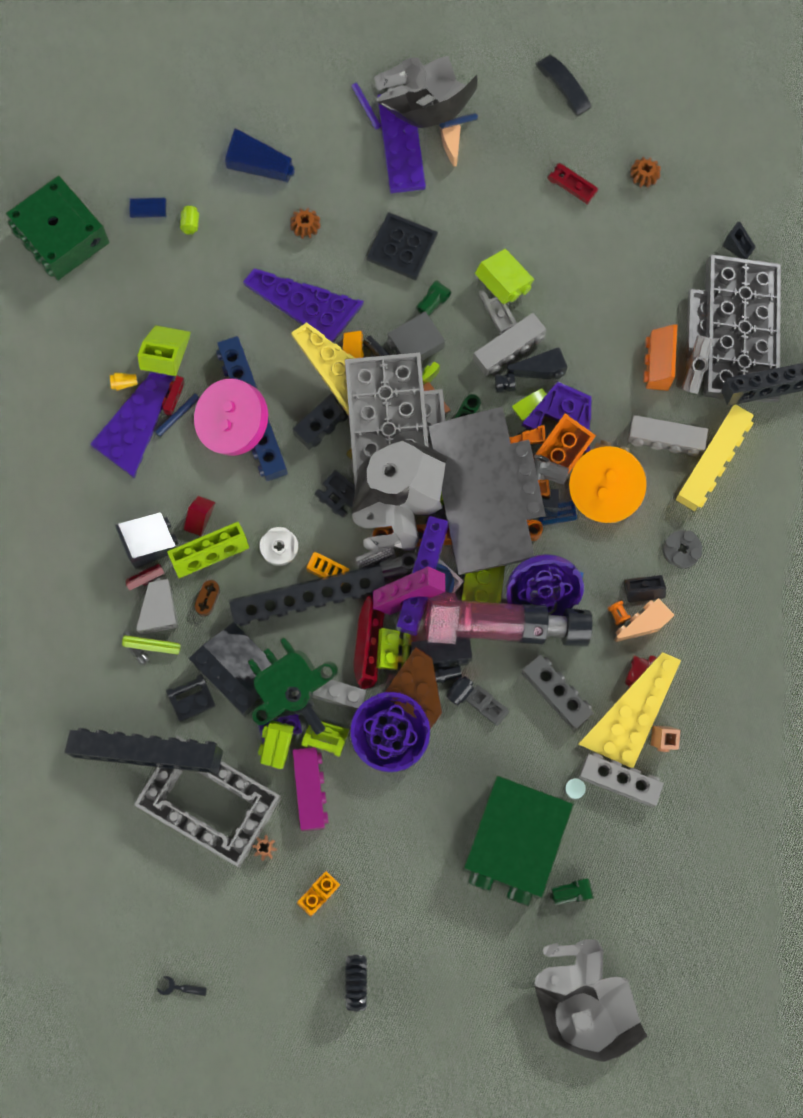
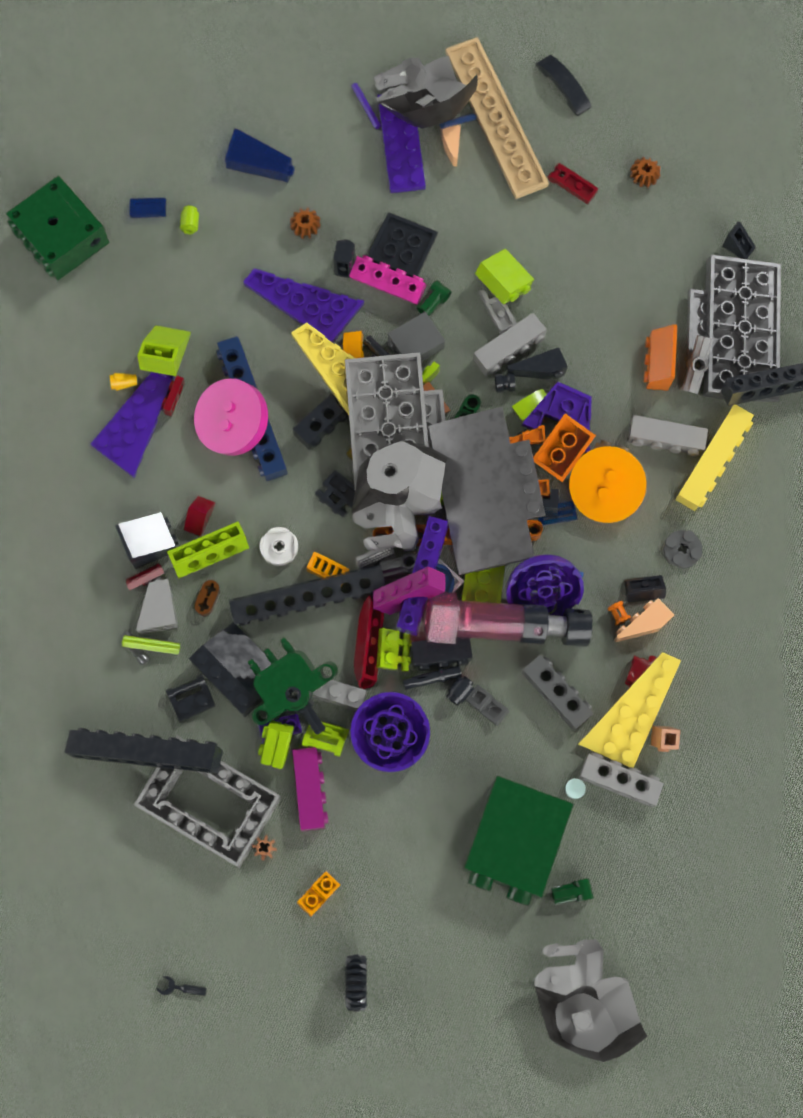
(173, 418): dark blue bar -> none
(344, 258): none -> black brick
(388, 280): none -> dark pink brick
(418, 682): reddish brown plate -> none
(498, 119): none -> tan plate
(550, 470): dark grey piece -> none

